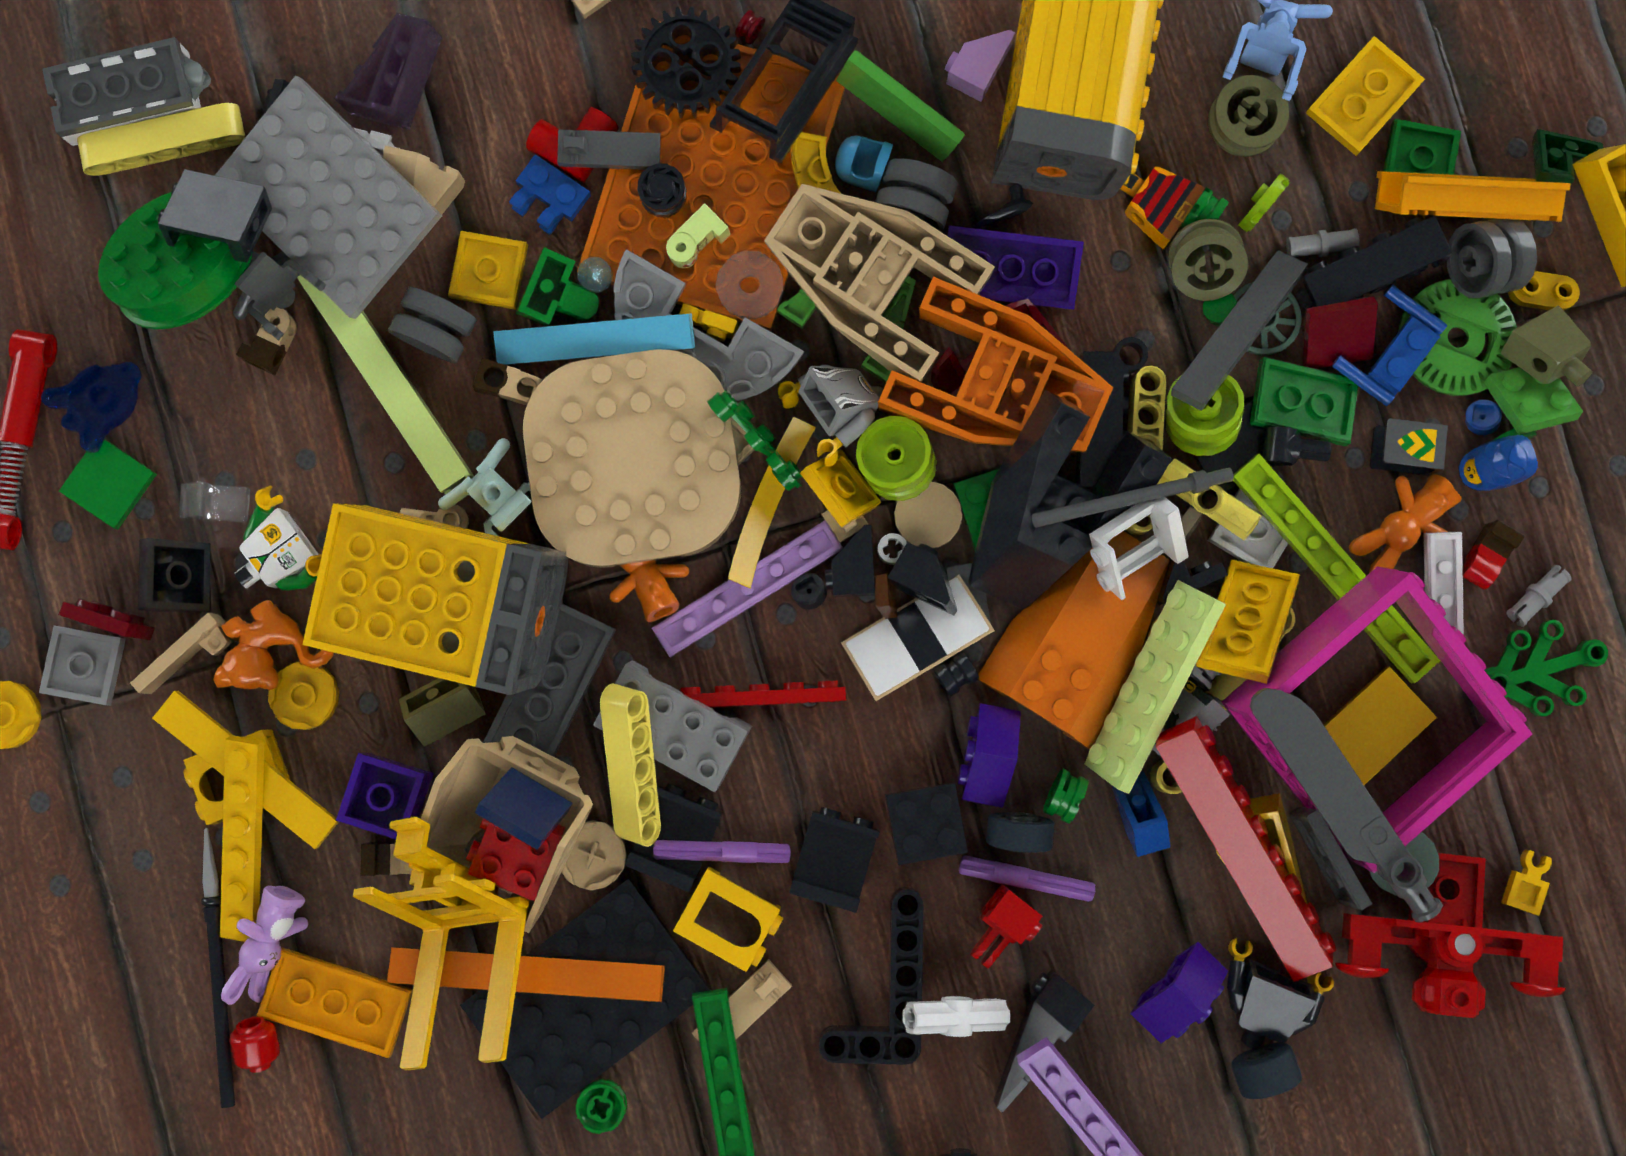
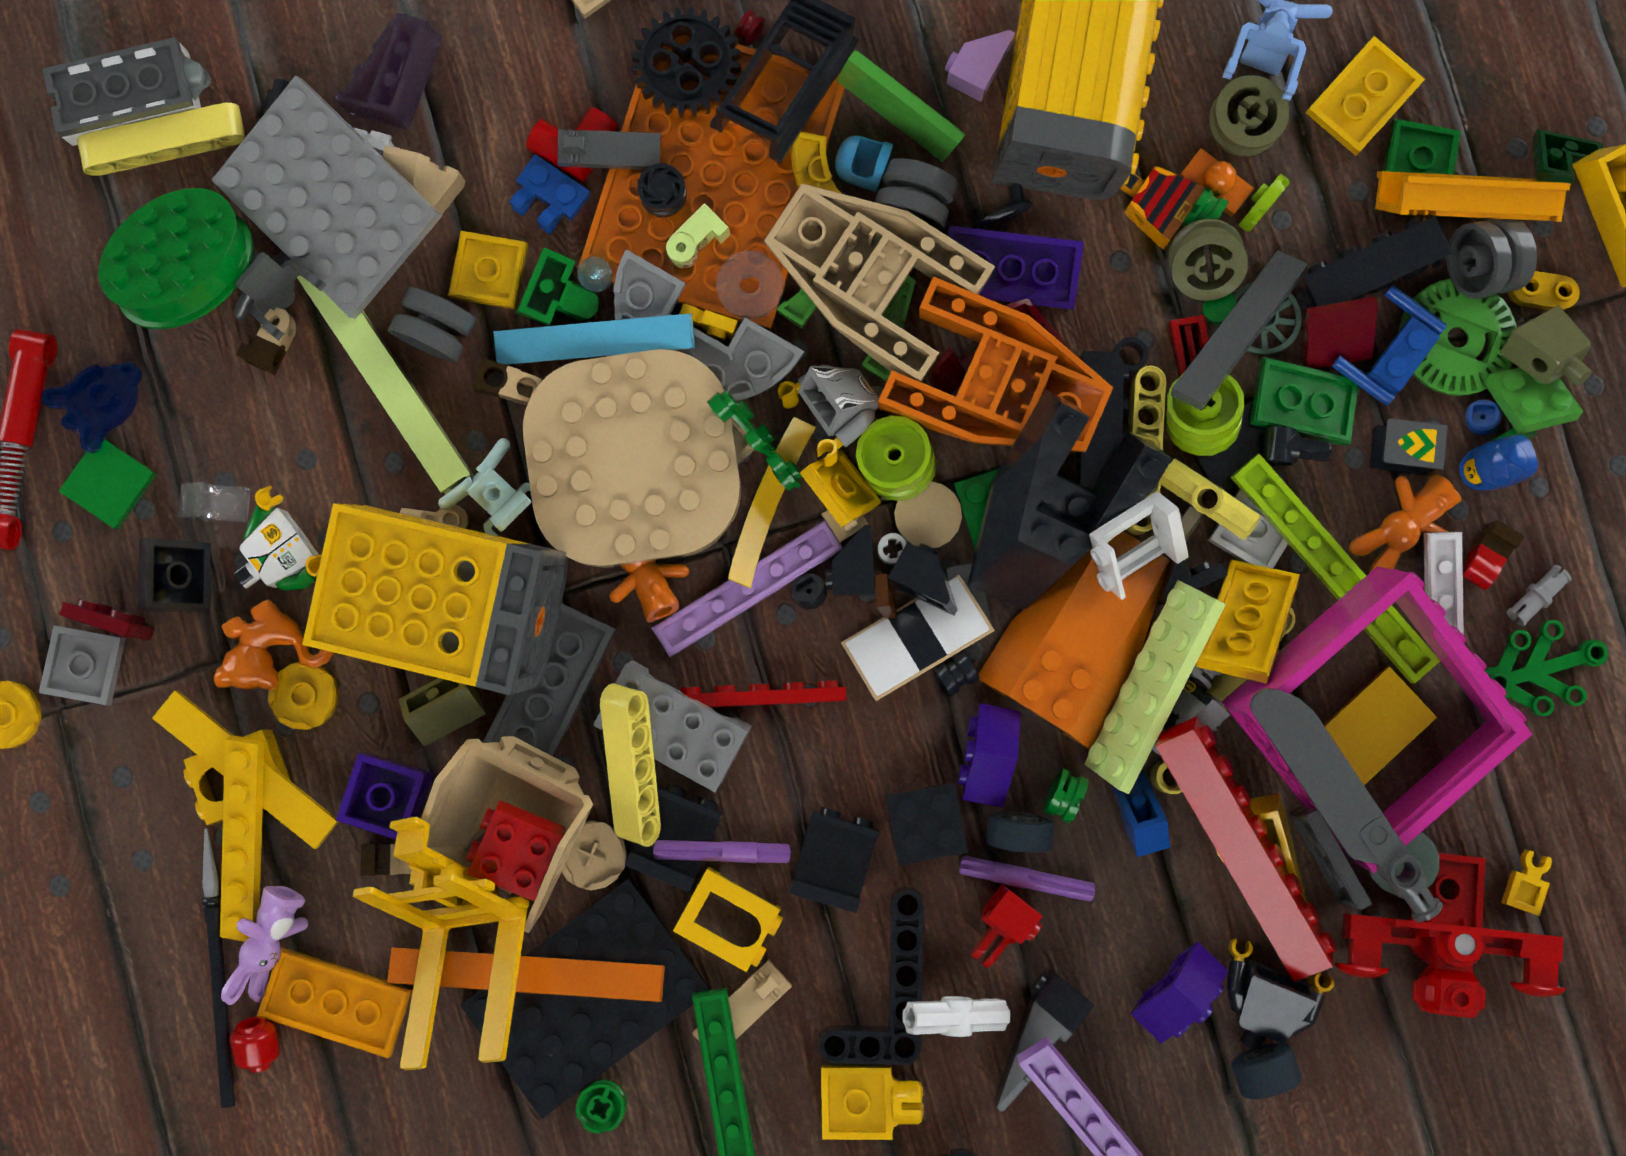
(204, 634): tan hinge -> none
(216, 211): panel -> none
(523, 808): dark blue tile -> none
(867, 1102): none -> yellow plate
(1177, 342): none -> red tile
(1195, 482): dark grey bar -> none
(1219, 178): none -> orange tile
(1322, 243): light grey pin -> none

